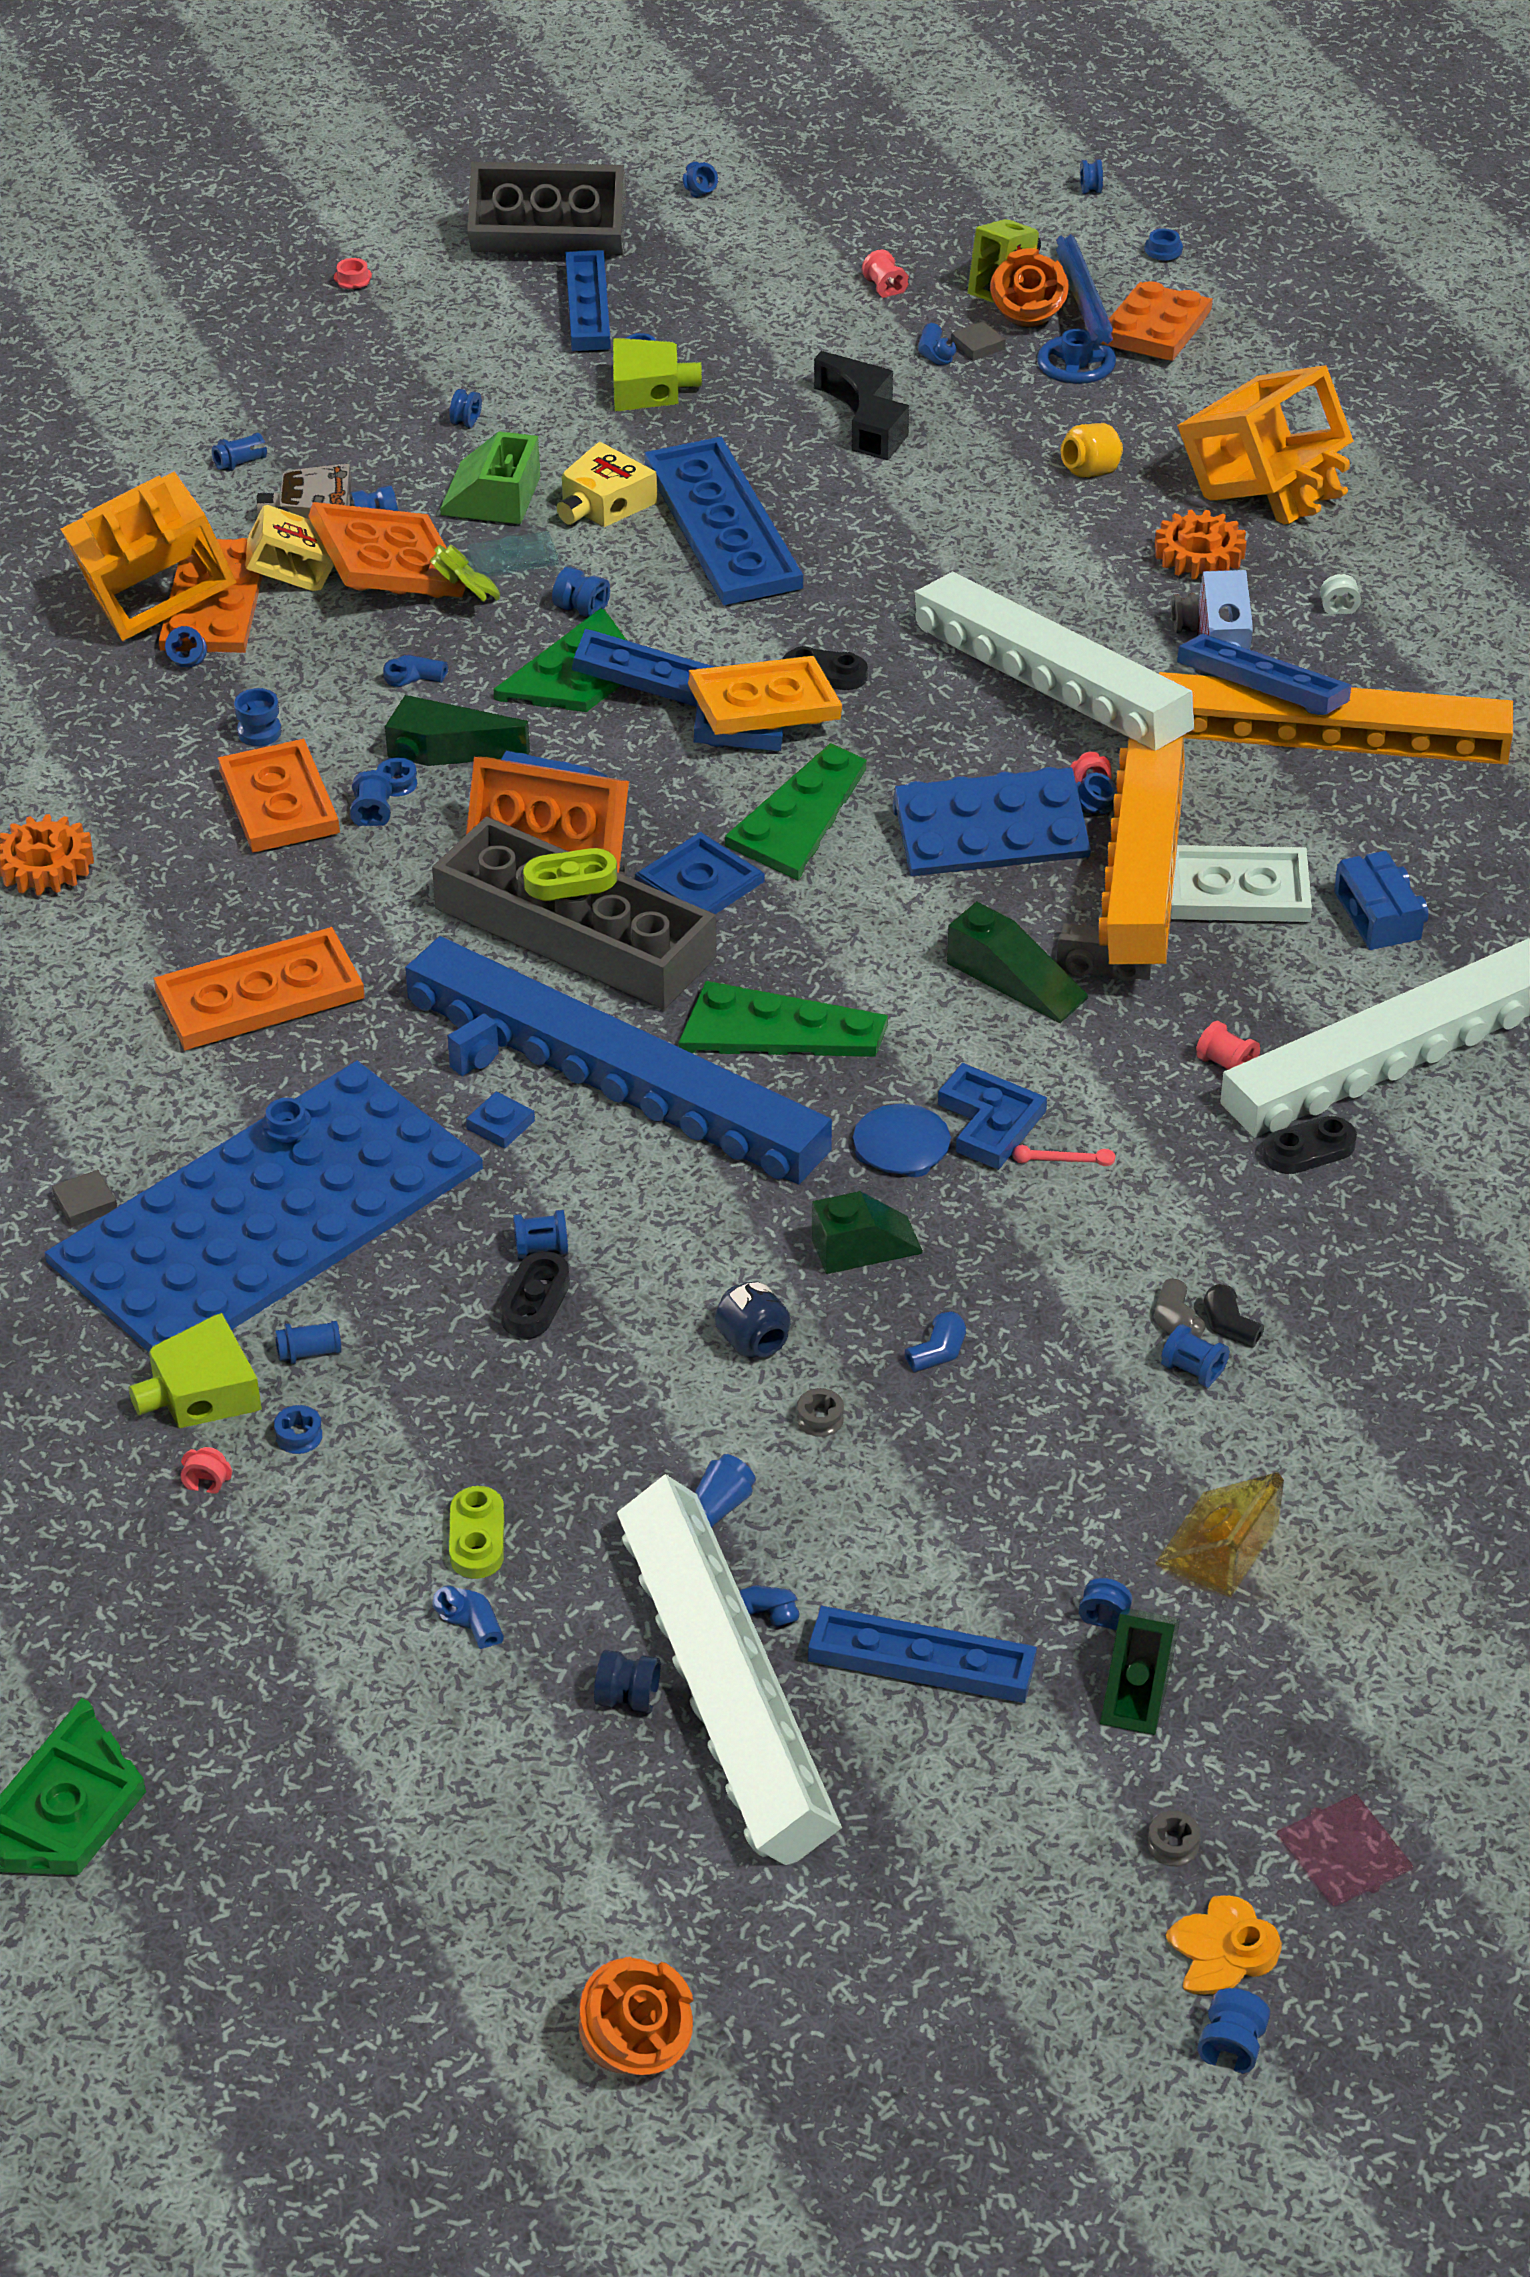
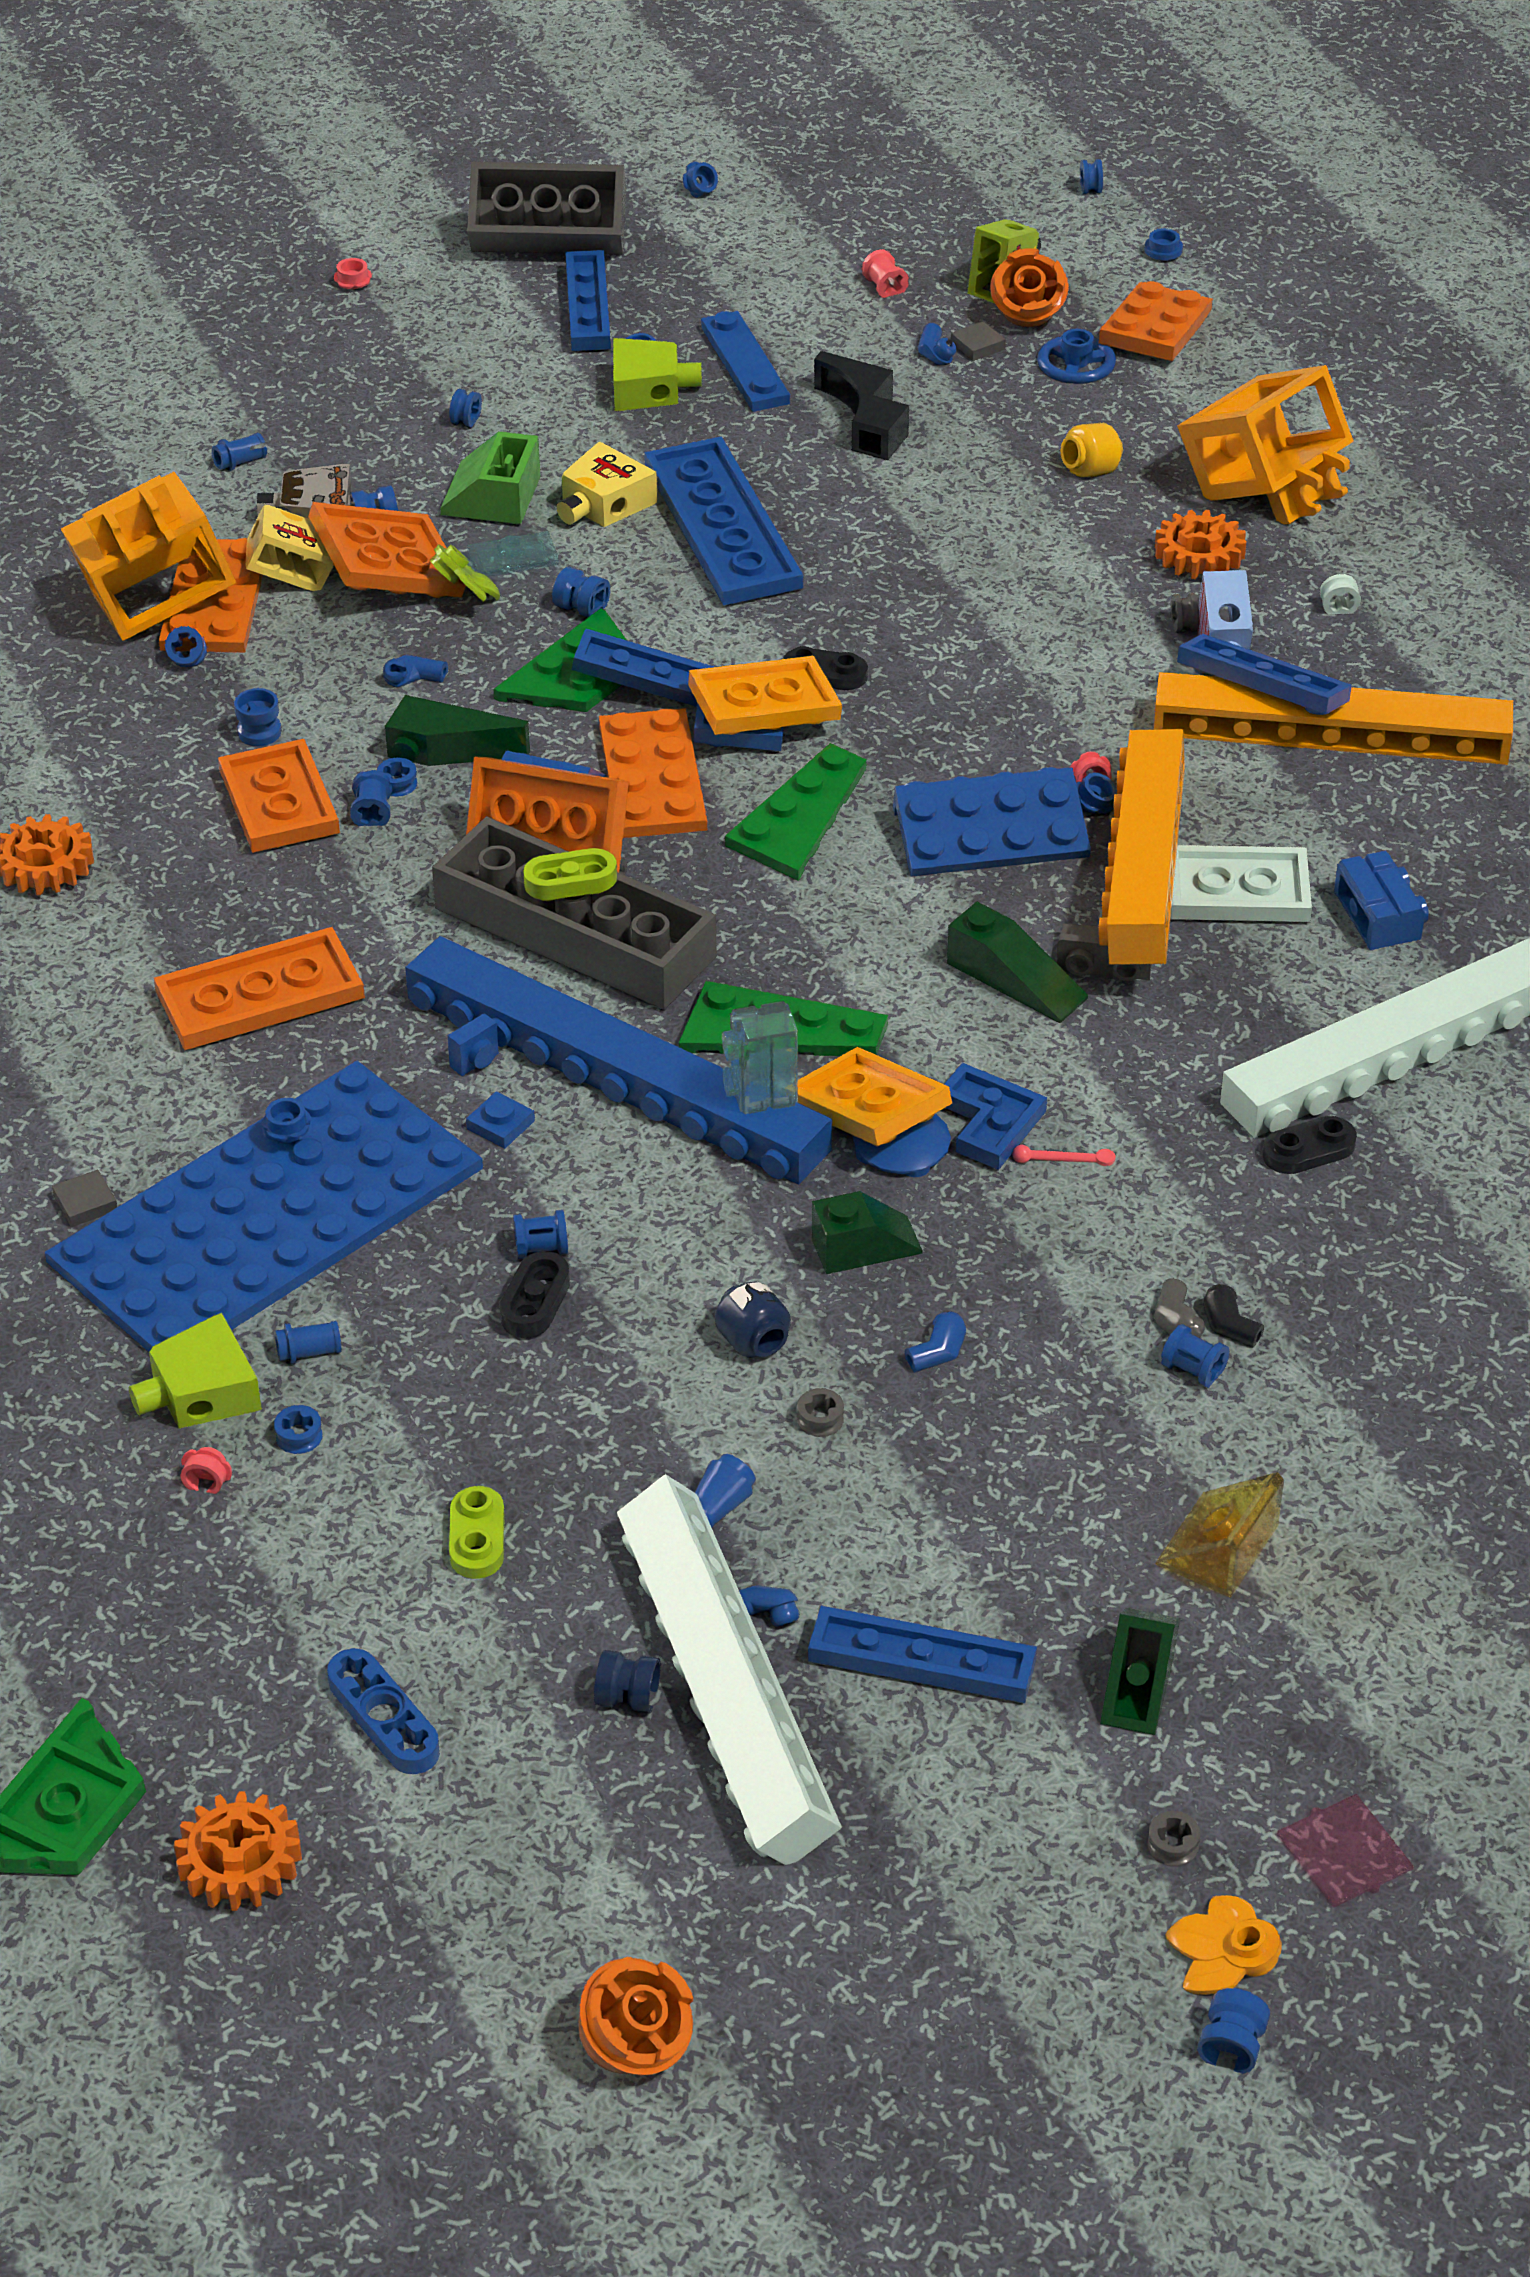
(238, 1850): none -> orange gear
(383, 1690): none -> blue beam
(470, 1611): blue arm -> none
(660, 763): none -> orange plate
(702, 874): blue tile -> none
(745, 361): none -> blue plate
(762, 1057): none -> clear light blue brick
(872, 1096): none -> light orange plate
(1055, 660): light aqua brick -> none
(1084, 290): blue axle -> none
(1104, 1602): blue bush -> none
(1224, 1047): coral bush -> none

